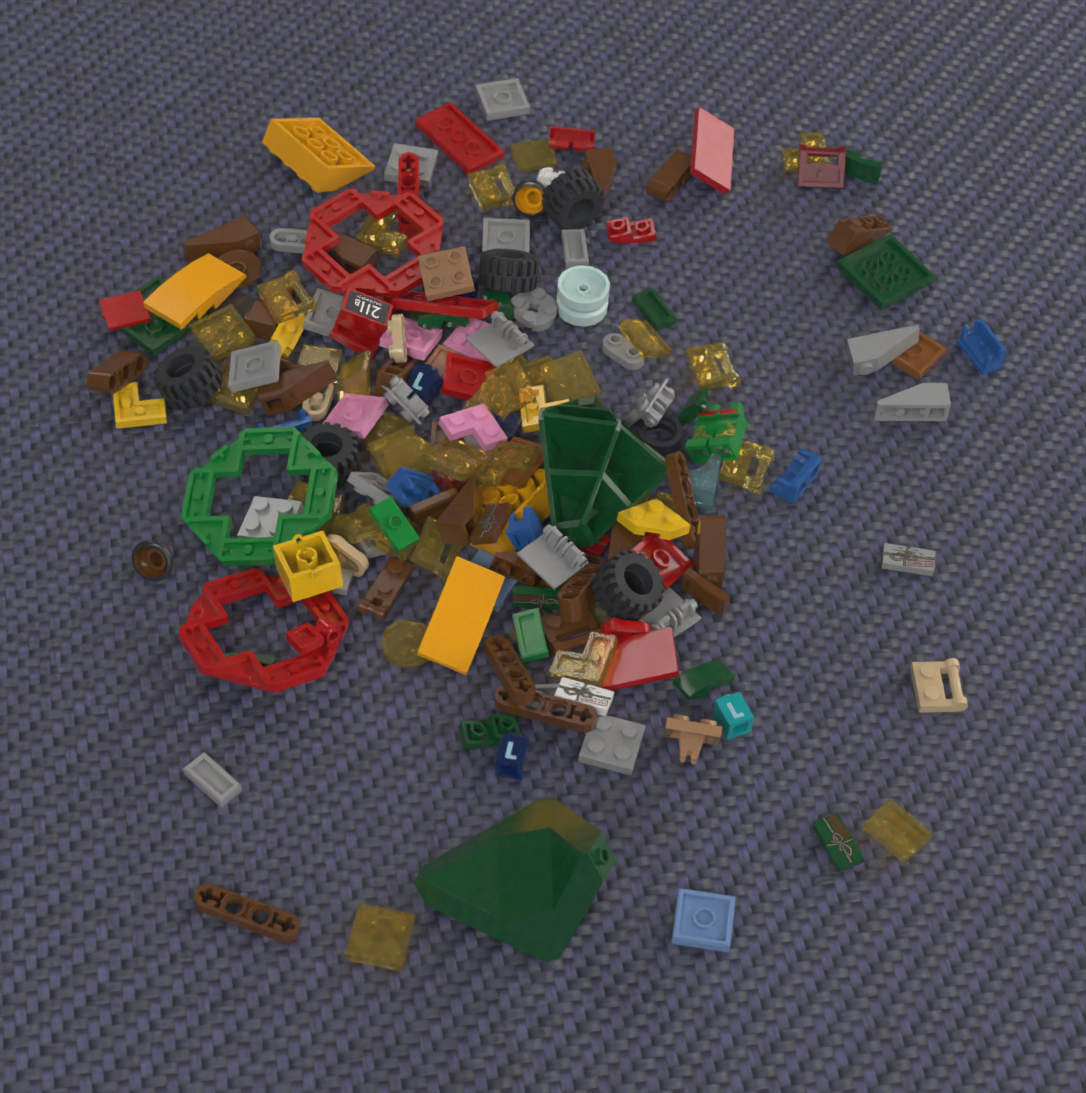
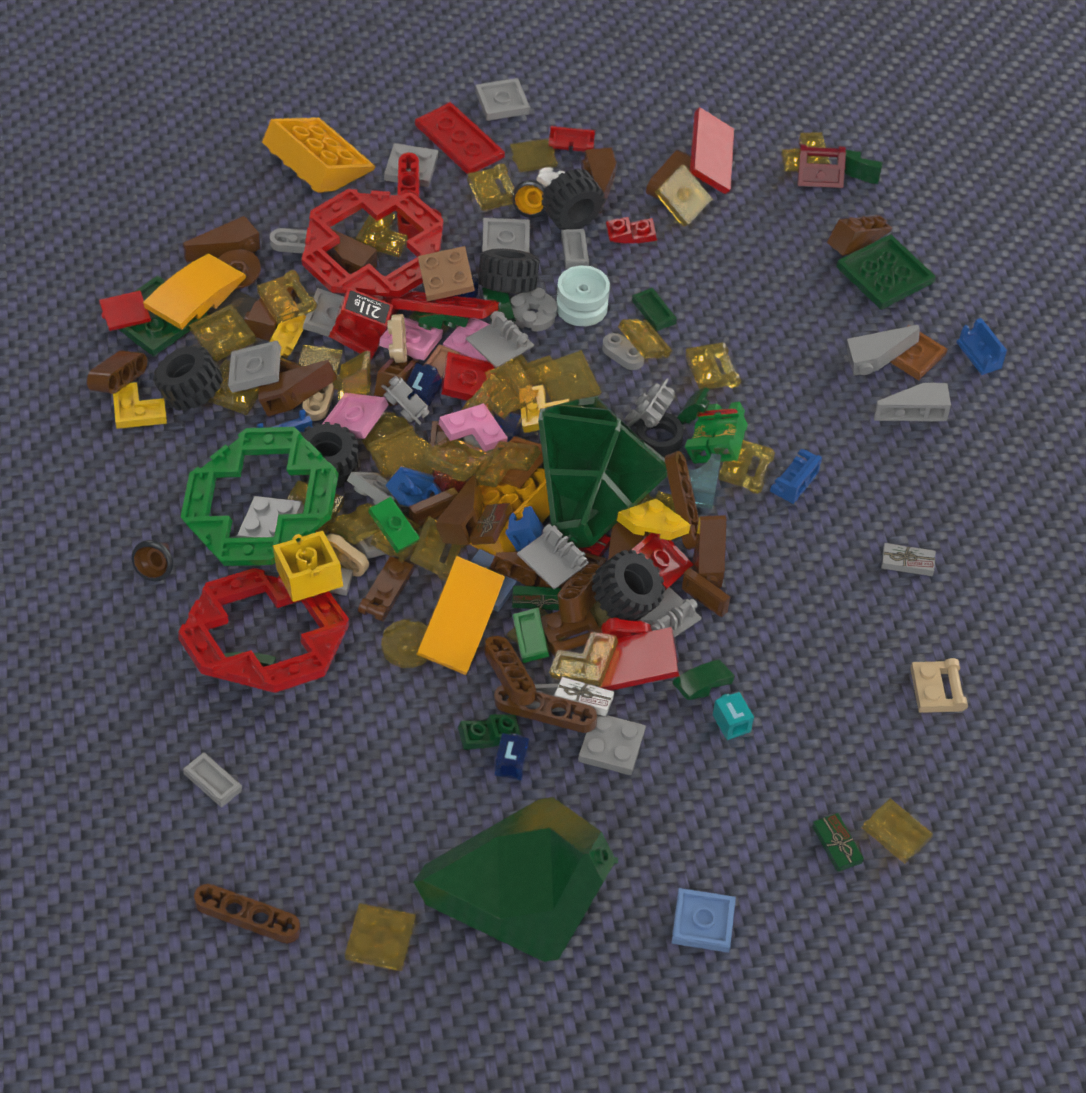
(308, 638): red plate -> none
(683, 195): none -> clear yellow plate
(692, 735): medium nougat plate -> none

